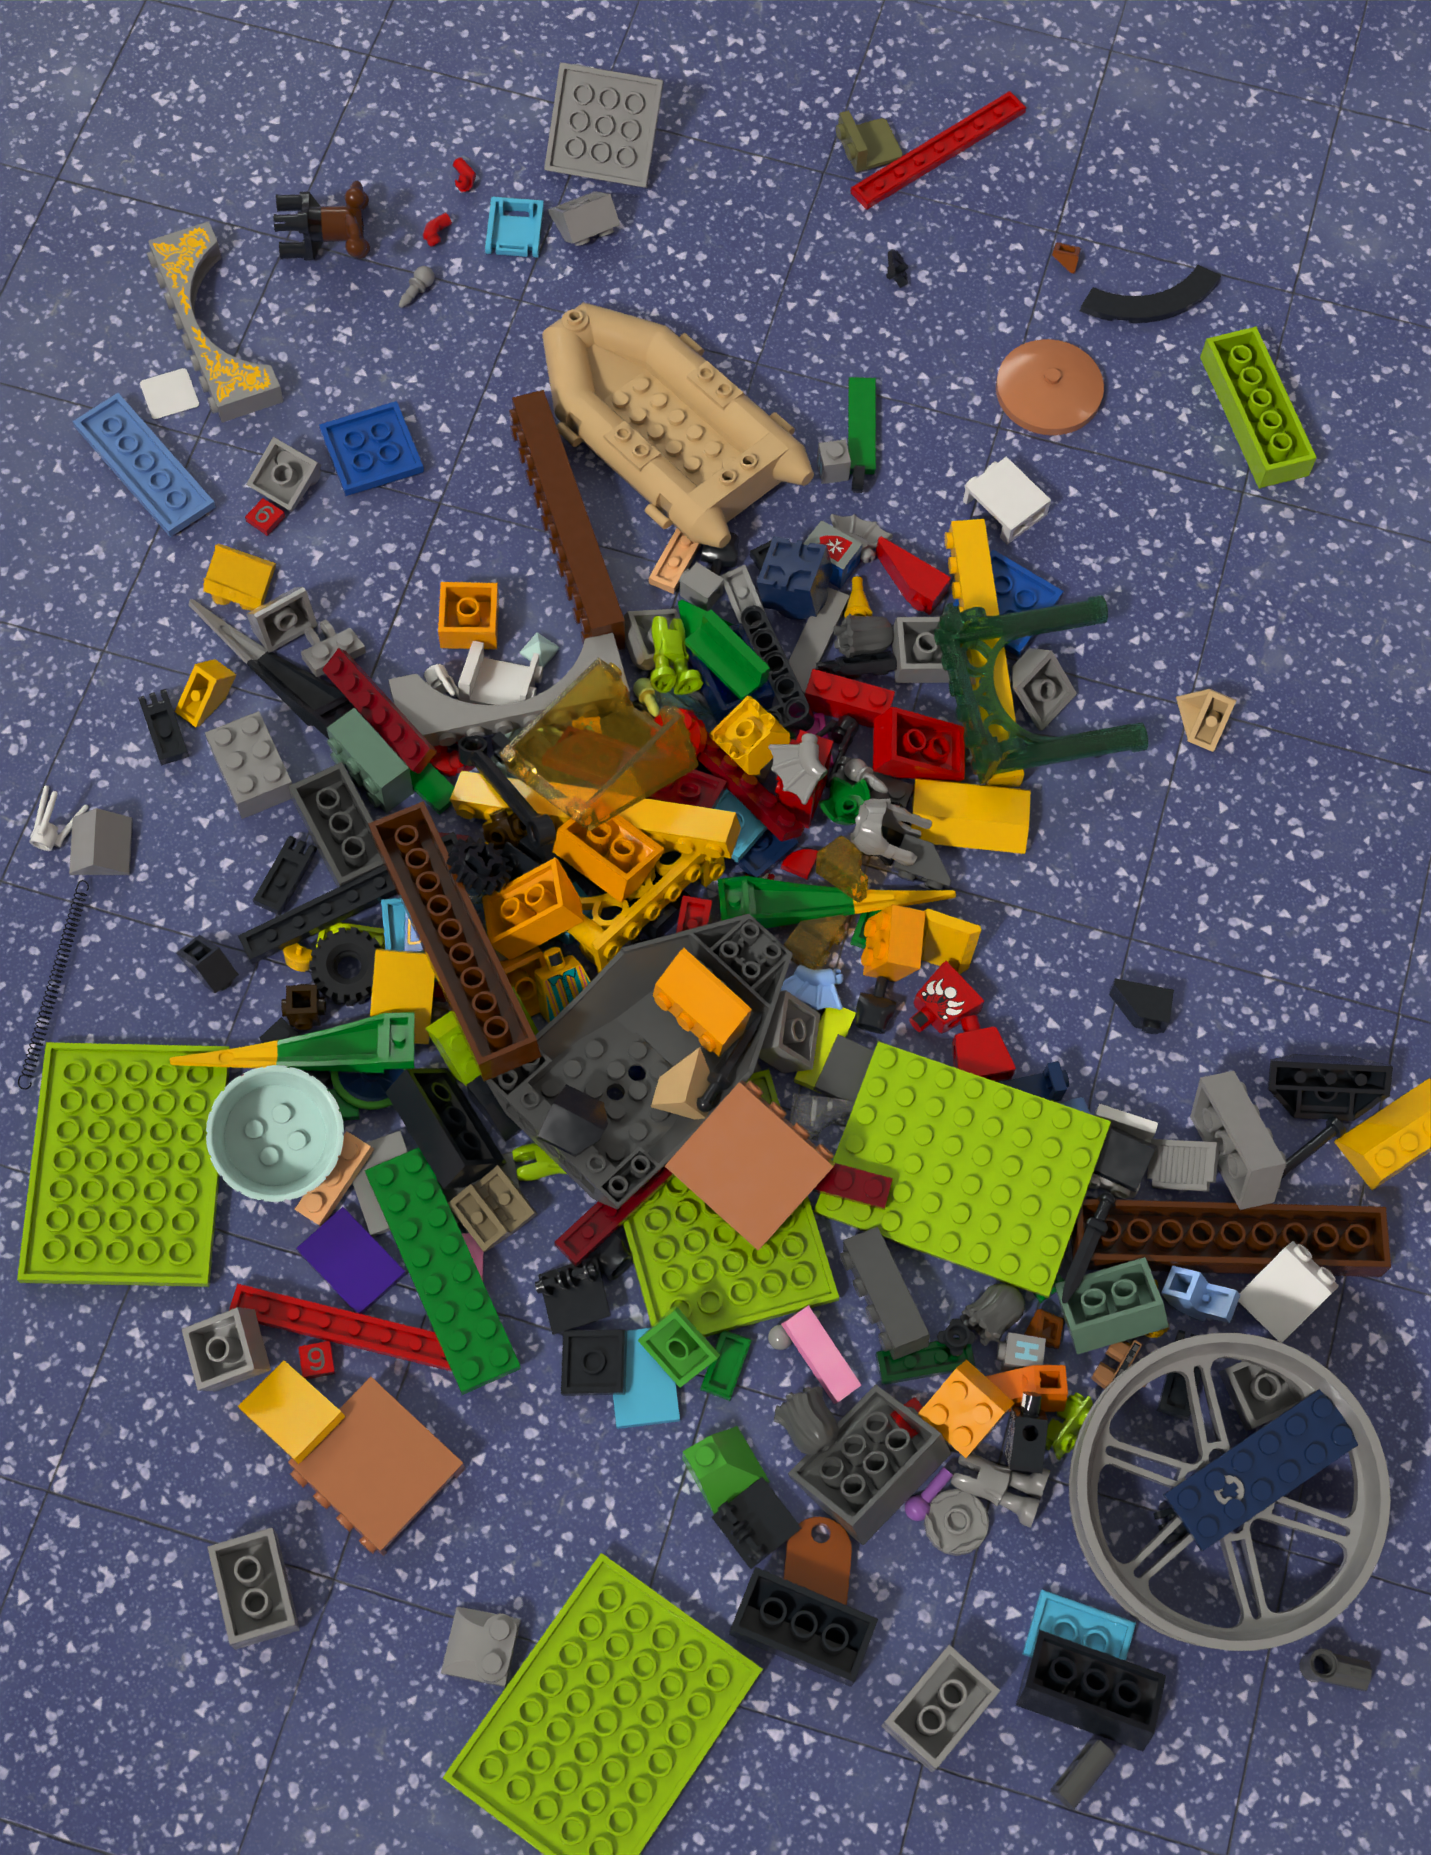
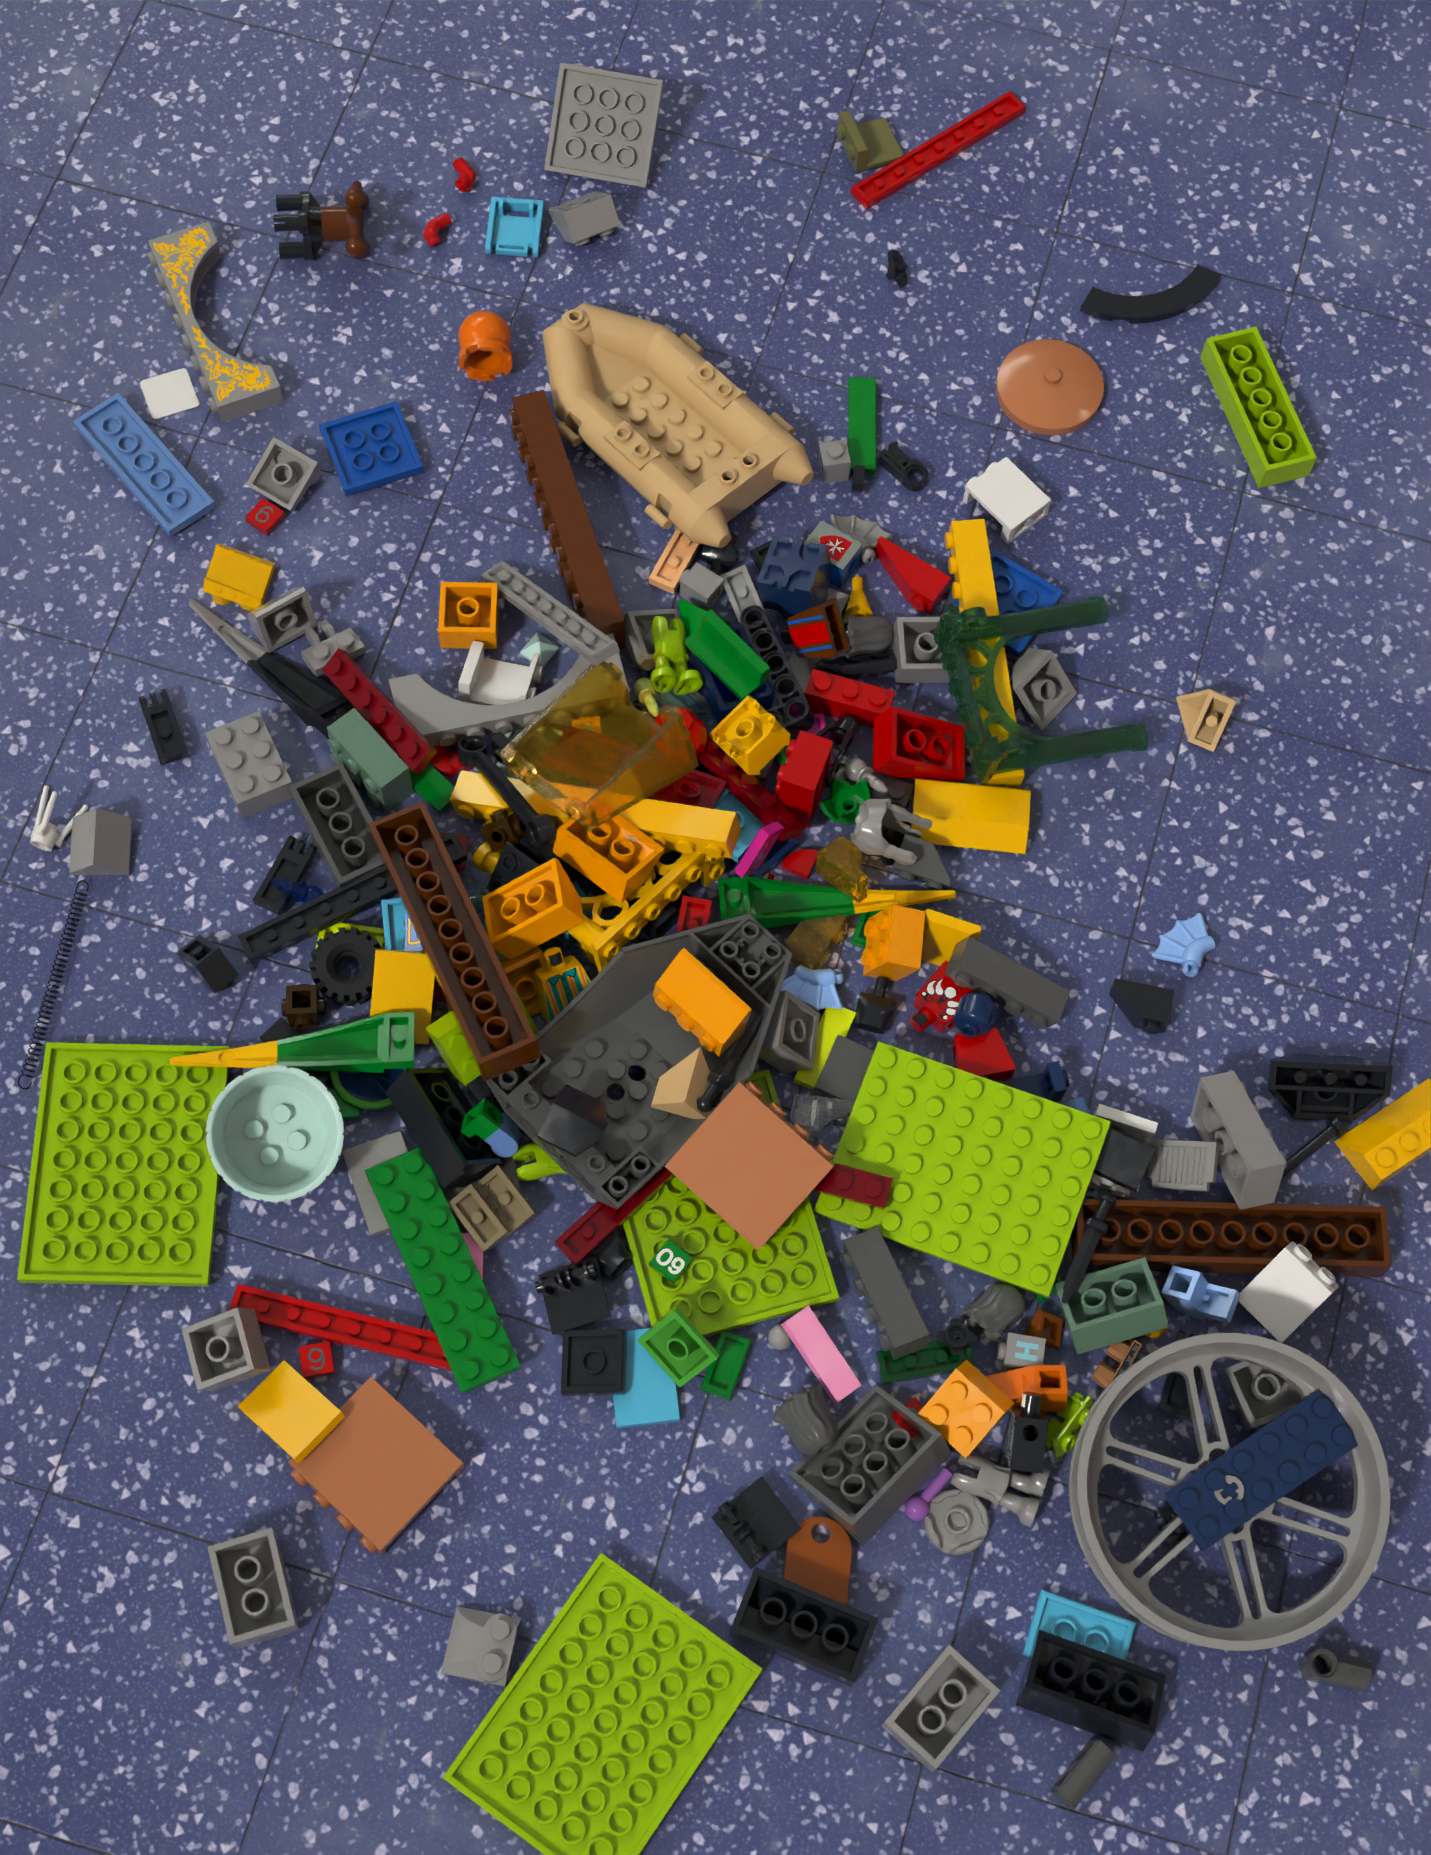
(204, 691): yellow slope -> none
(297, 957): yellow piece -> none
(301, 892): none -> clear blue bar
(323, 1200): light nougat plate -> none
(351, 1261): dark purple tile -> none
(422, 278): light grey bar -> none
(440, 680): white plant -> none
(479, 865): black gear -> none
(484, 346): none -> orange tile
(493, 1128): none -> leg
(551, 614): none -> light grey tile
(670, 1261): none -> green tile
(722, 1466): bright green slope -> none
(758, 849): none -> dark pink tile
(798, 766): light grey arm -> none
(817, 632): none -> reddish brown torso
(900, 466): none -> black piece
(975, 1014): none -> dark blue head
(1007, 983): none -> dark grey brick
(1066, 255): dark orange slope -> none
(1186, 944): none -> light blue arm

